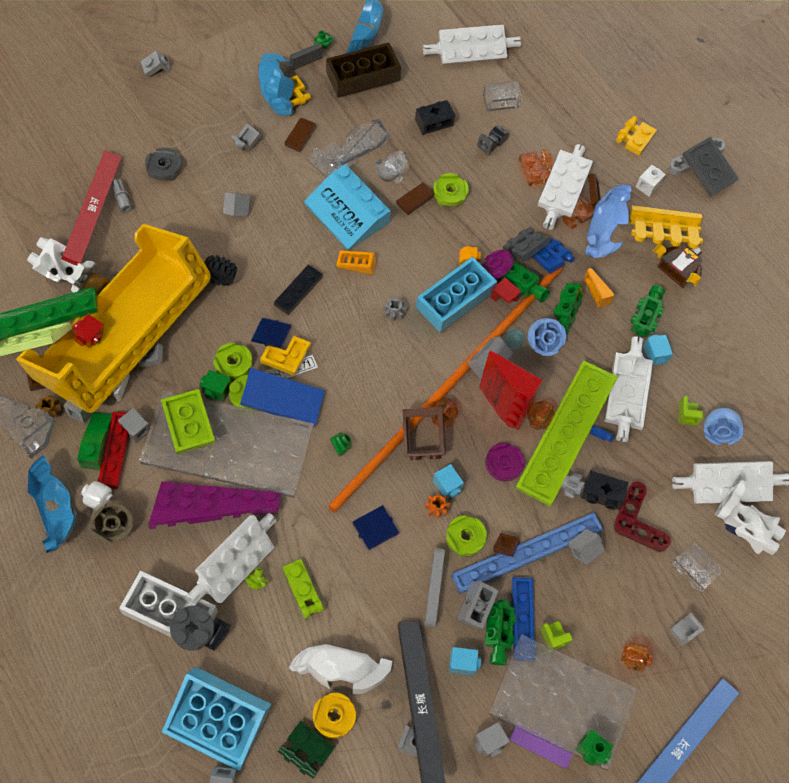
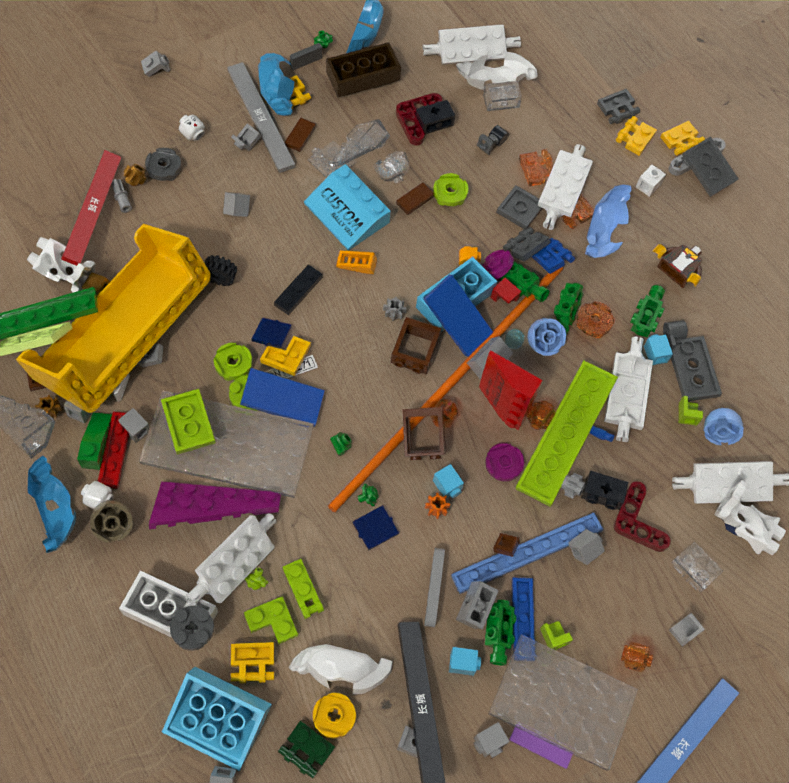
(88, 331): red brick -> none
(134, 174): none -> pearl gold gear
(191, 127): none -> white head
(215, 385): green brick -> none
(221, 630): black cone -> none
(252, 655): none -> yellow plate
(261, 117): none -> light grey tile
(274, 614): none -> lime plate
(369, 495): none -> green plant
(409, 115): none -> dark red beam
(420, 330): none -> reddish brown window
(458, 315): none -> blue tile
(462, 546): lime plate -> none
(514, 69): none -> white animal
(519, 207): none -> dark grey plate
(592, 328): none -> clear orange plate
(594, 189): reddish brown tile -> none
(594, 748): green brick -> none
(600, 291): light orange slope -> none
(615, 102): none -> dark grey plate
(669, 219): yellow fence -> none
(678, 135): none -> yellow plate
(694, 350): none -> dark grey hinge

